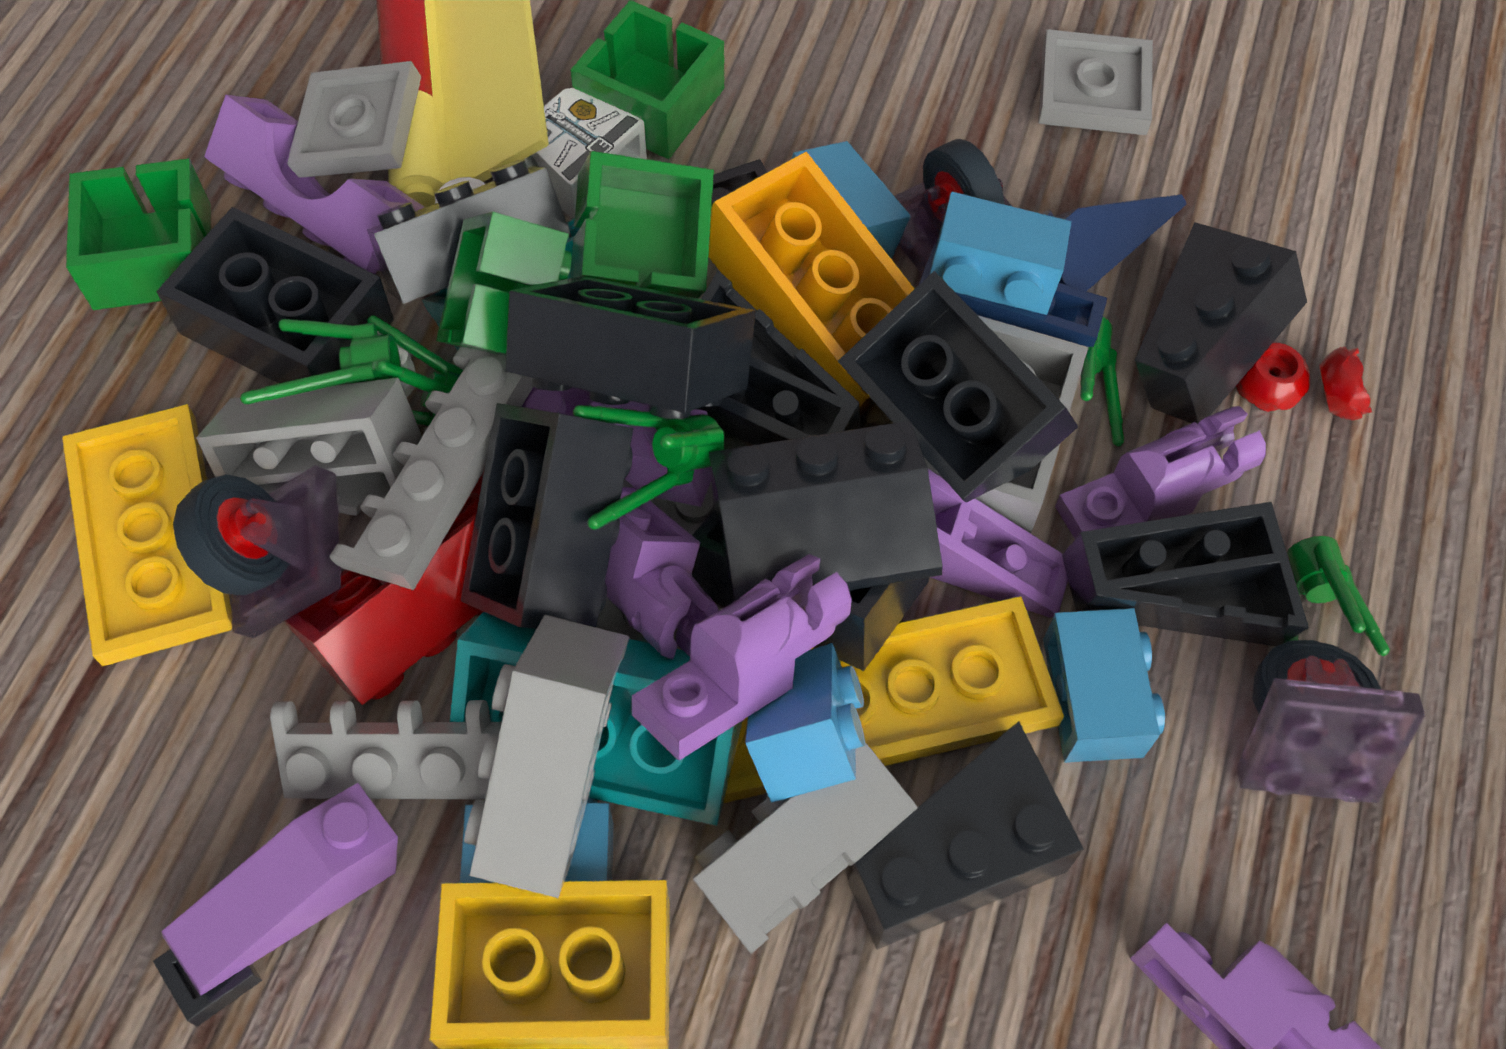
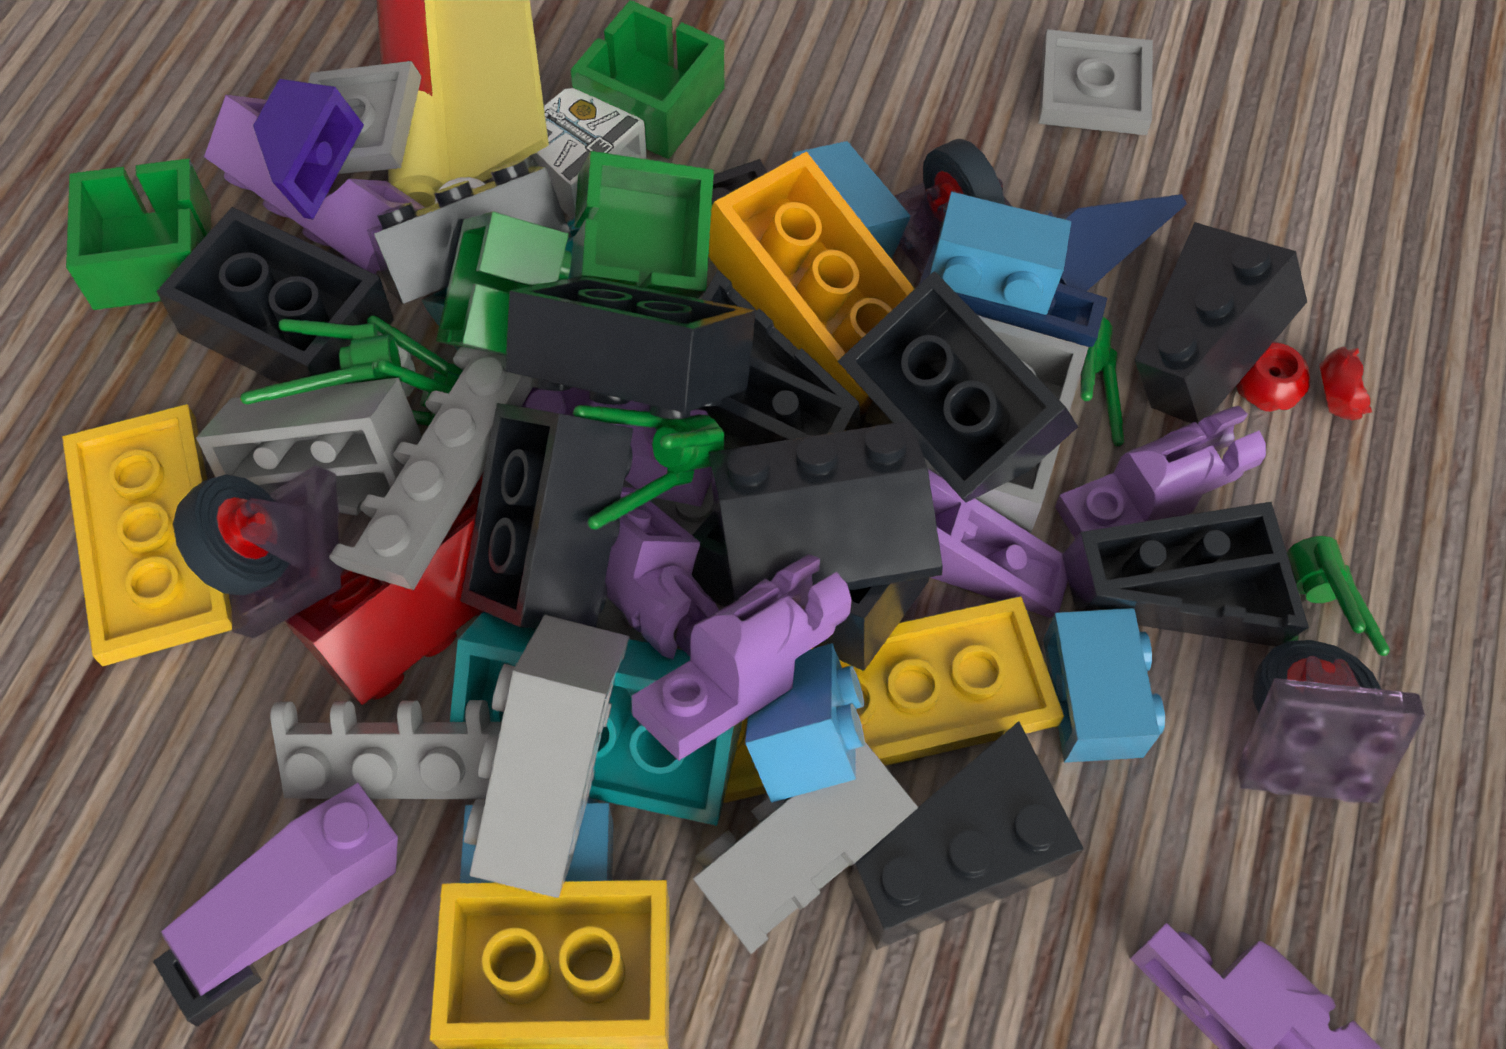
(305, 140): none -> dark purple slope

